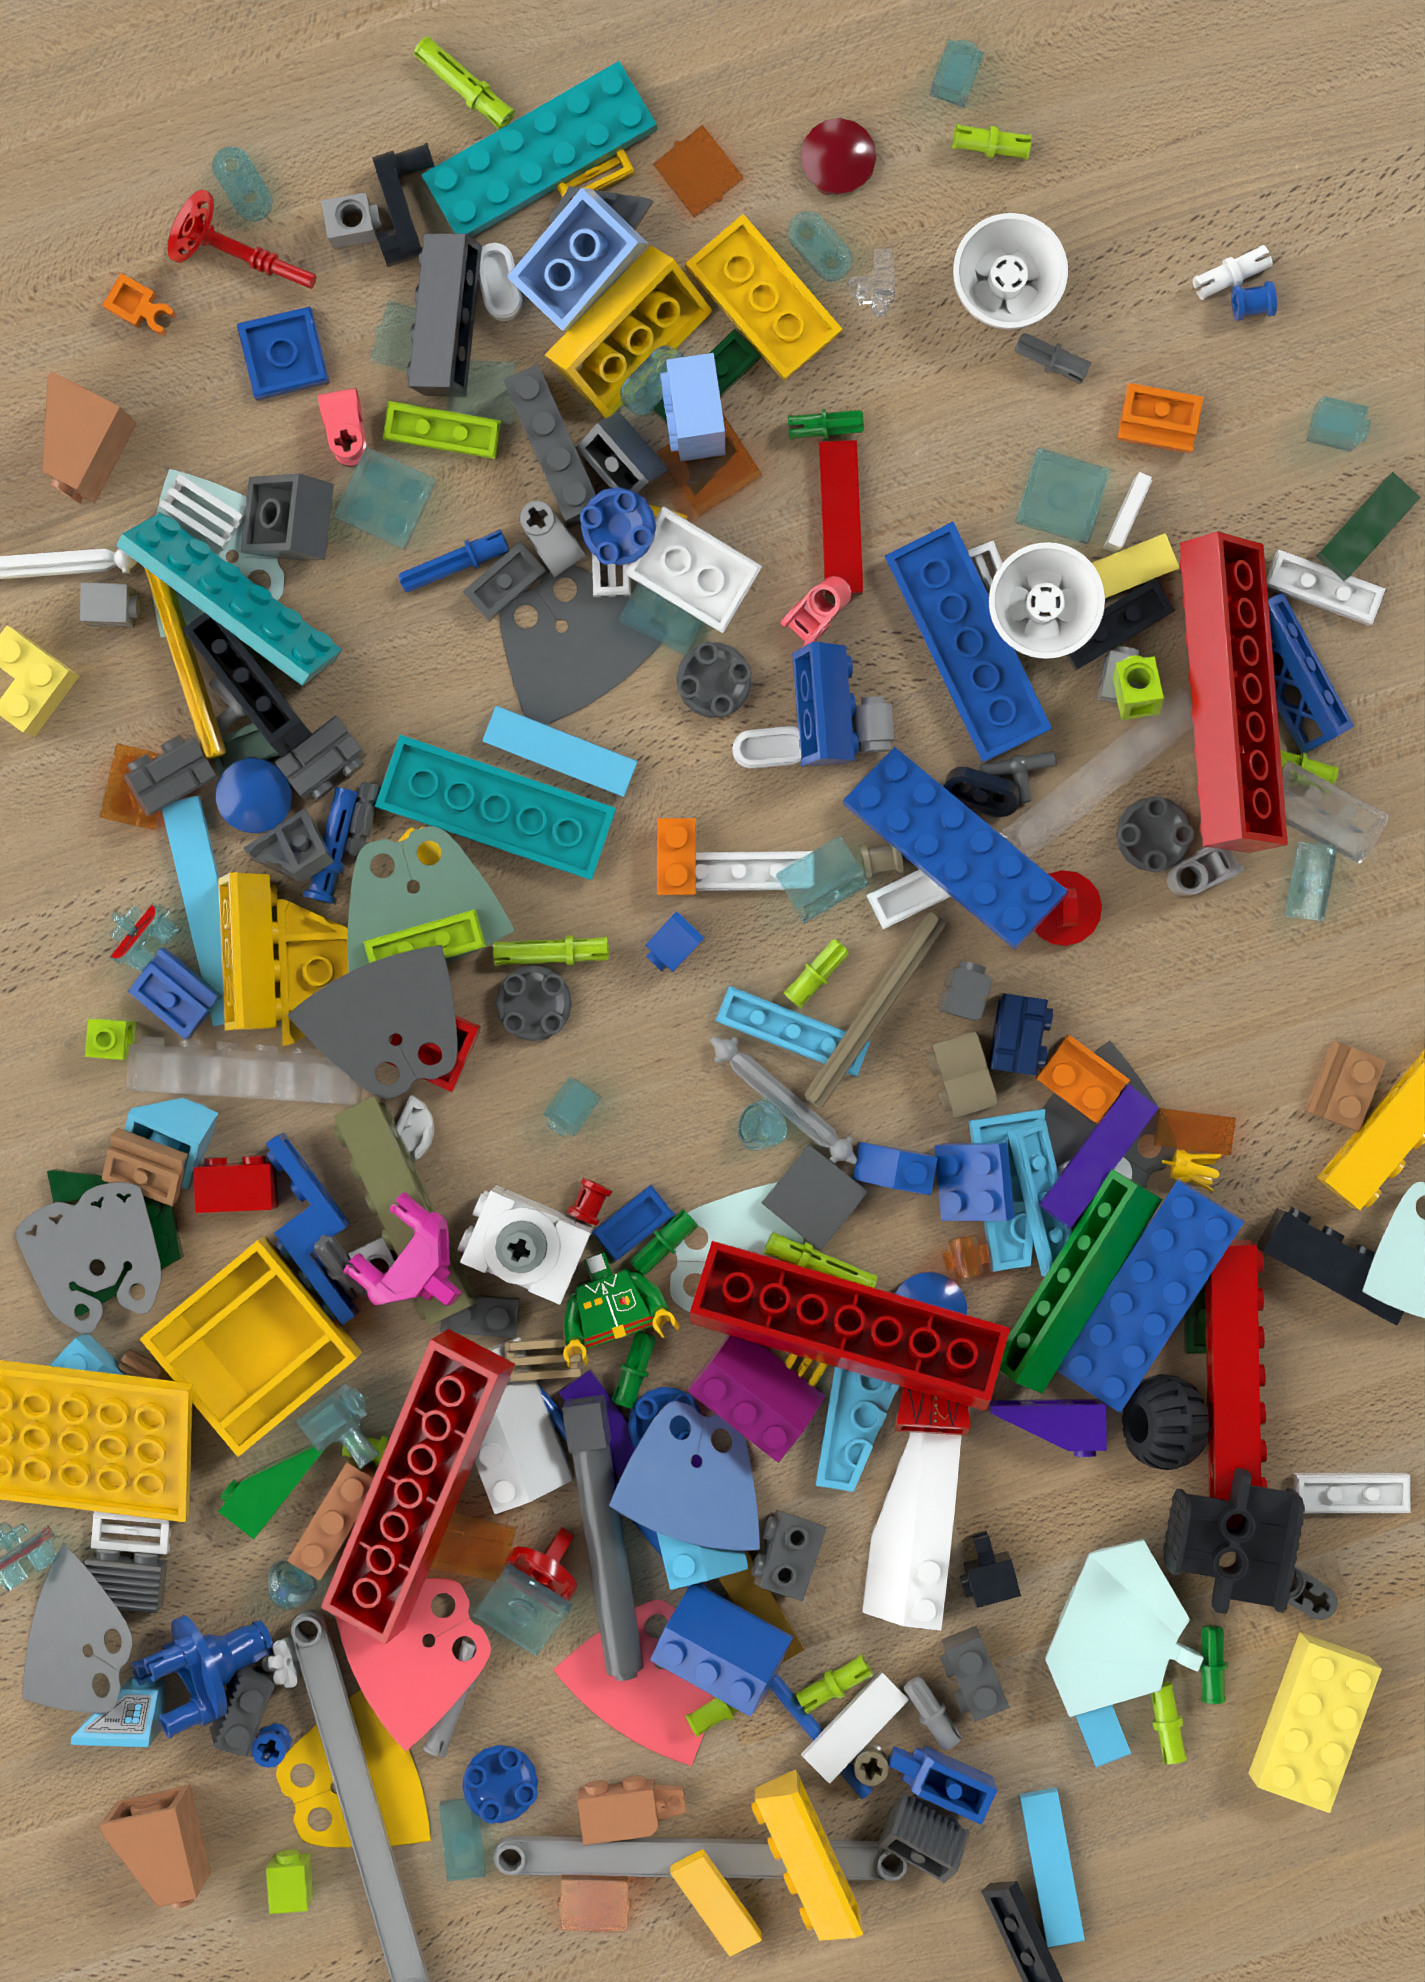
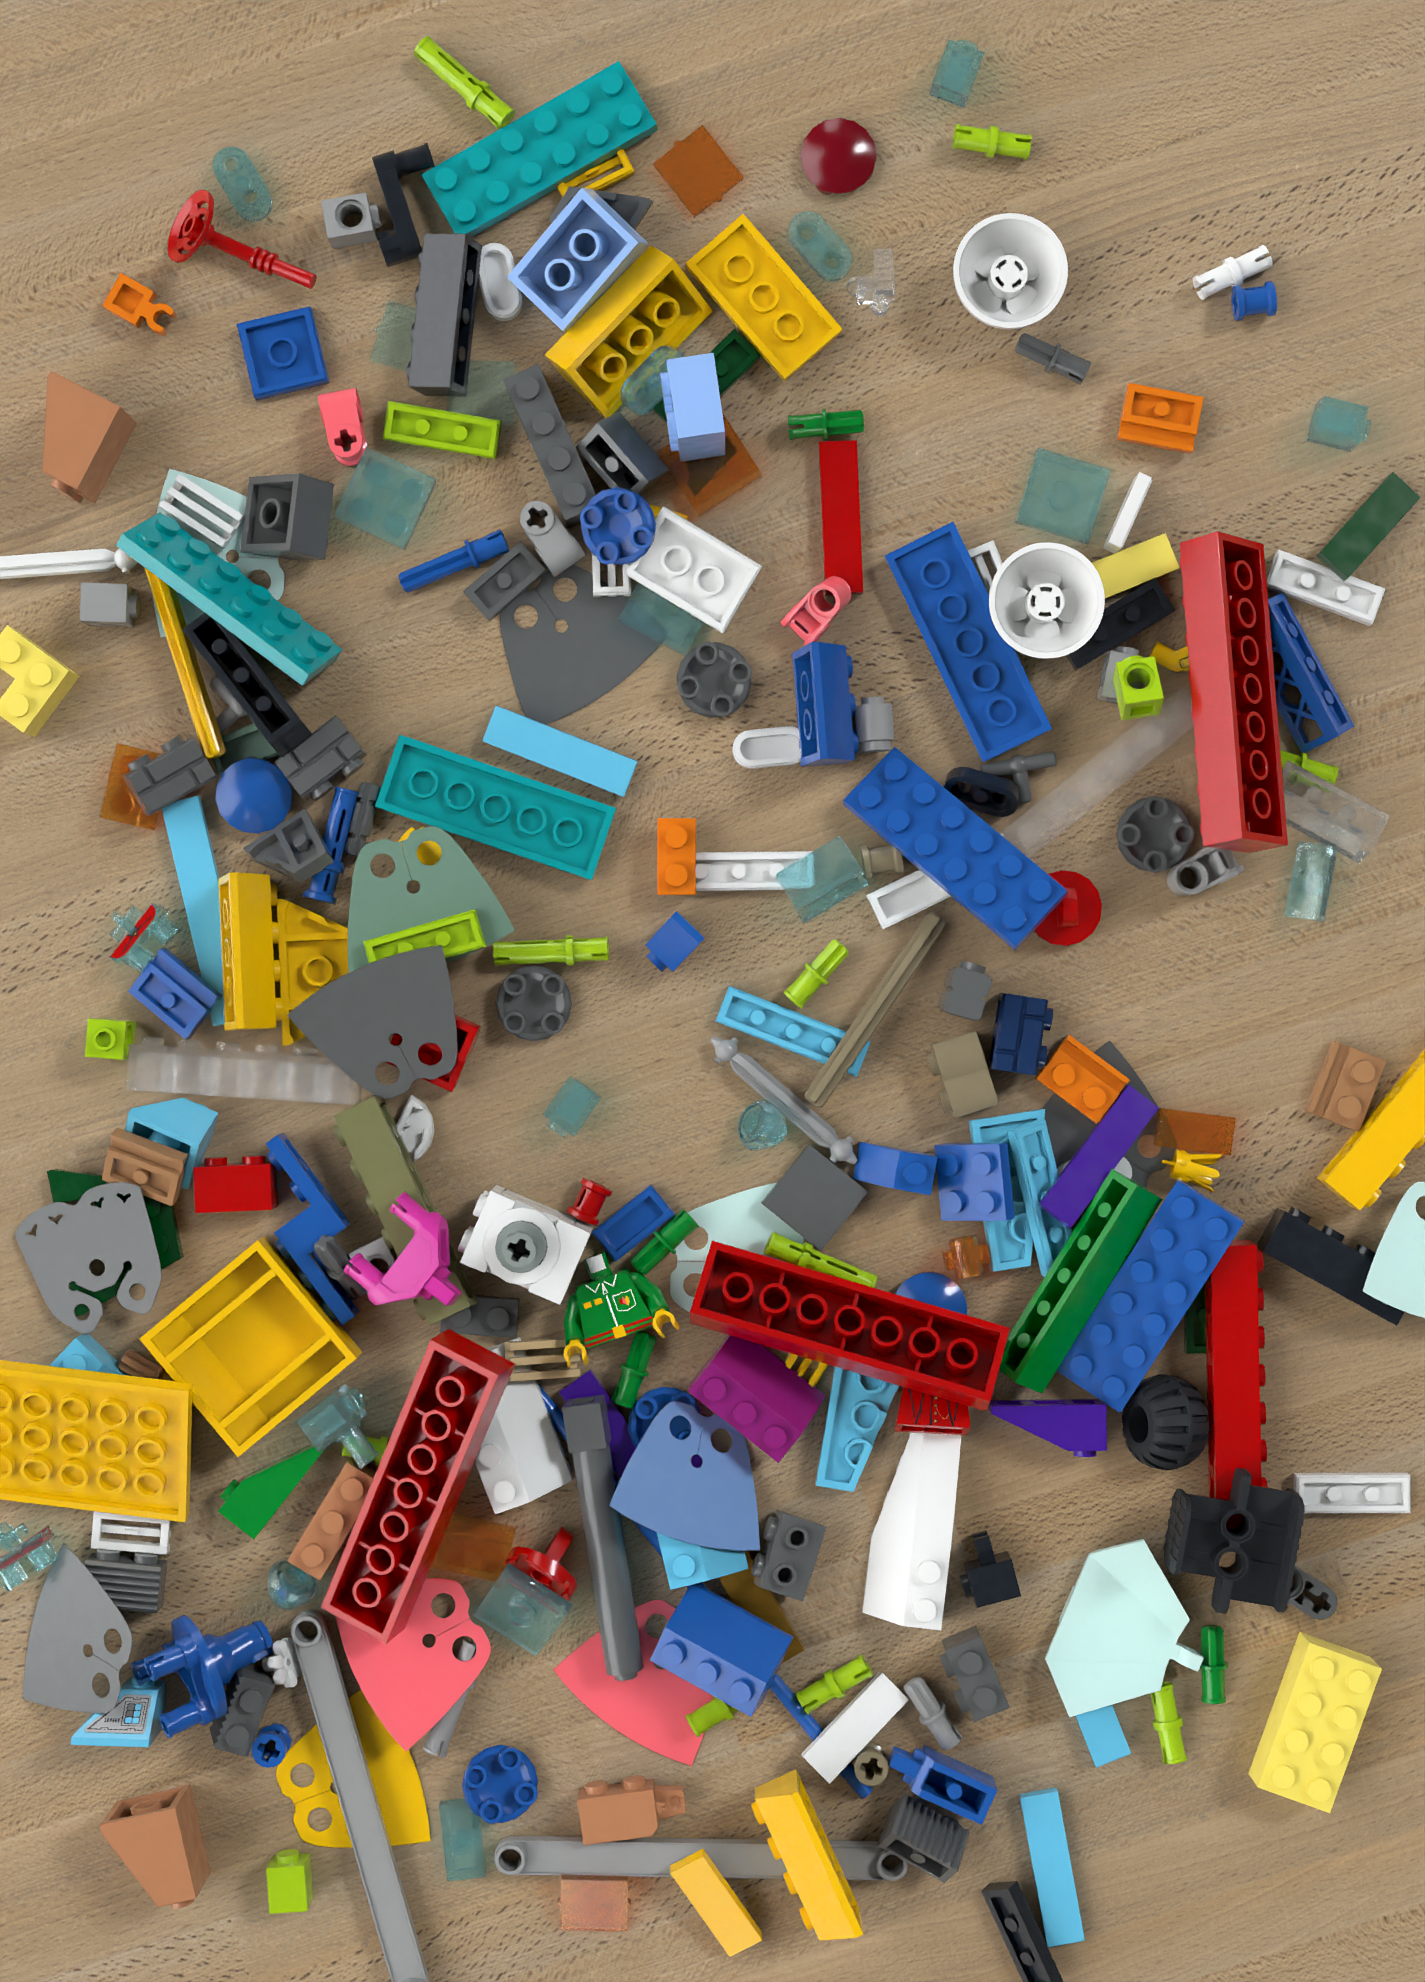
(1173, 660): none -> yellow arm

